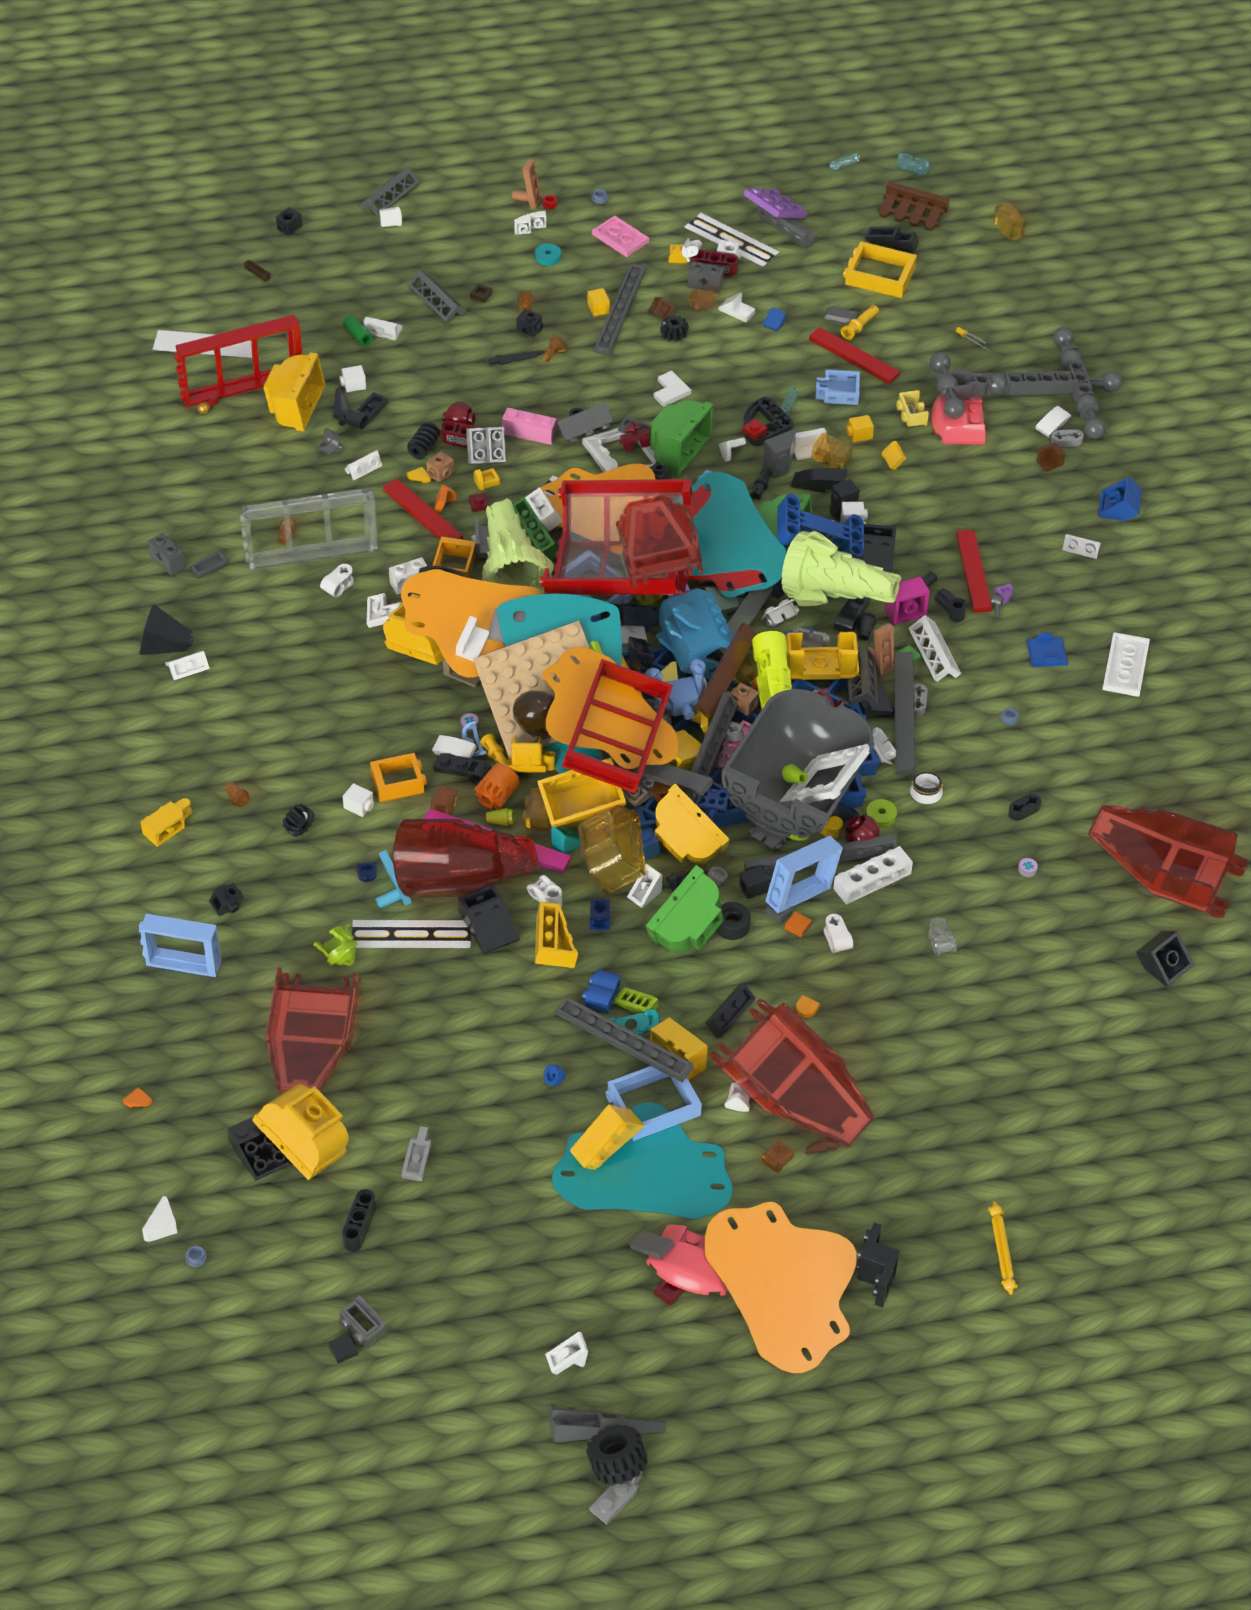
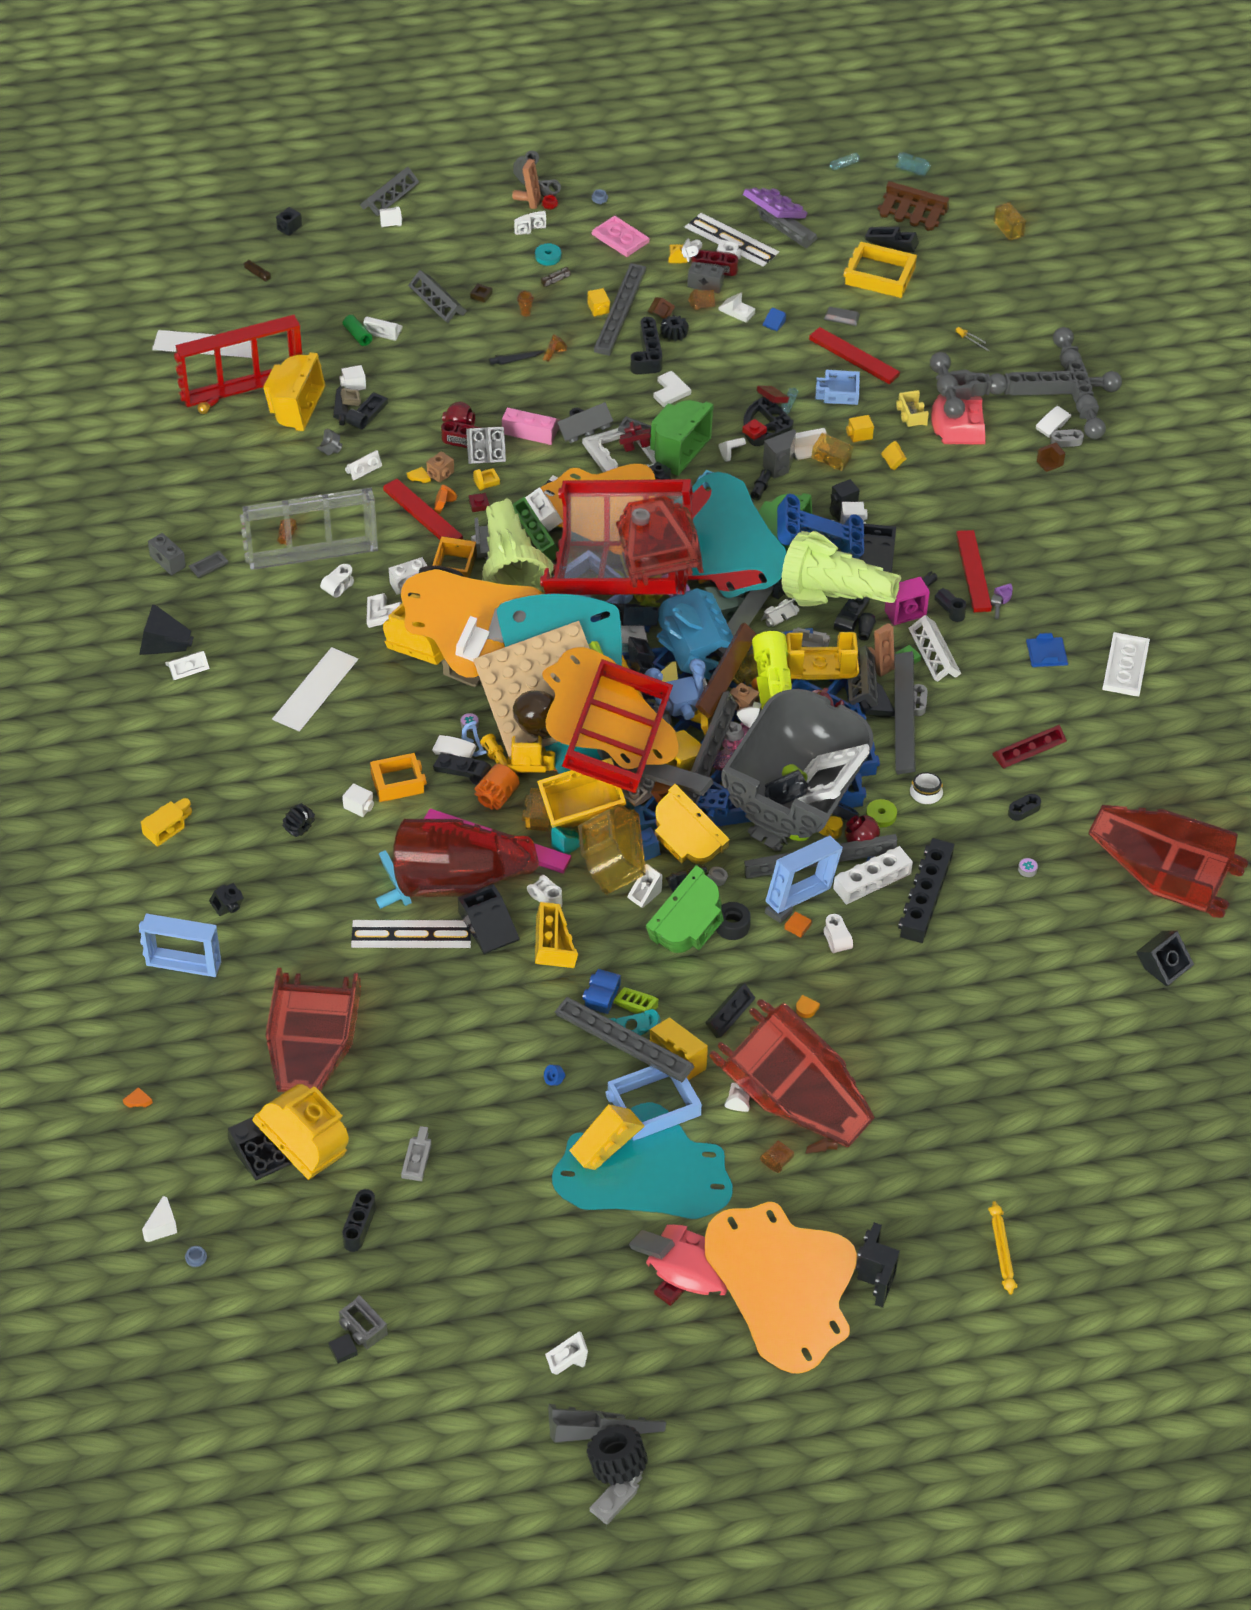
(237, 794): clear orange cone -> none
(315, 689): none -> white sticker
(340, 948): lime helmet -> none
(350, 397): none -> dark tan tile
(367, 871): clear blue tile -> none
(423, 440): black piece -> none
(444, 799): clear orange brick -> none
(501, 817): lime cone -> none
(529, 323): black brick -> none
(544, 185): none -> dark grey panel
(555, 276): none -> dark brown axle
(600, 914): clear blue brick -> none
(640, 516): none -> light grey tile
(649, 359): none -> black beam
(749, 714): none -> white tile
(754, 882): black brick -> none
(772, 394): none -> dark red tile
(787, 788): none -> black hinge
(818, 479): black slope -> none
(856, 325): yellow pin -> none
(884, 751): white hinge -> none
(927, 890): none -> black brick
(941, 939): clear piece -> none
(1009, 716): sand blue plate -> none
(1030, 746): none -> dark red slope
(1081, 546): light grey hinge -> none
(1120, 500): blue slope -> none

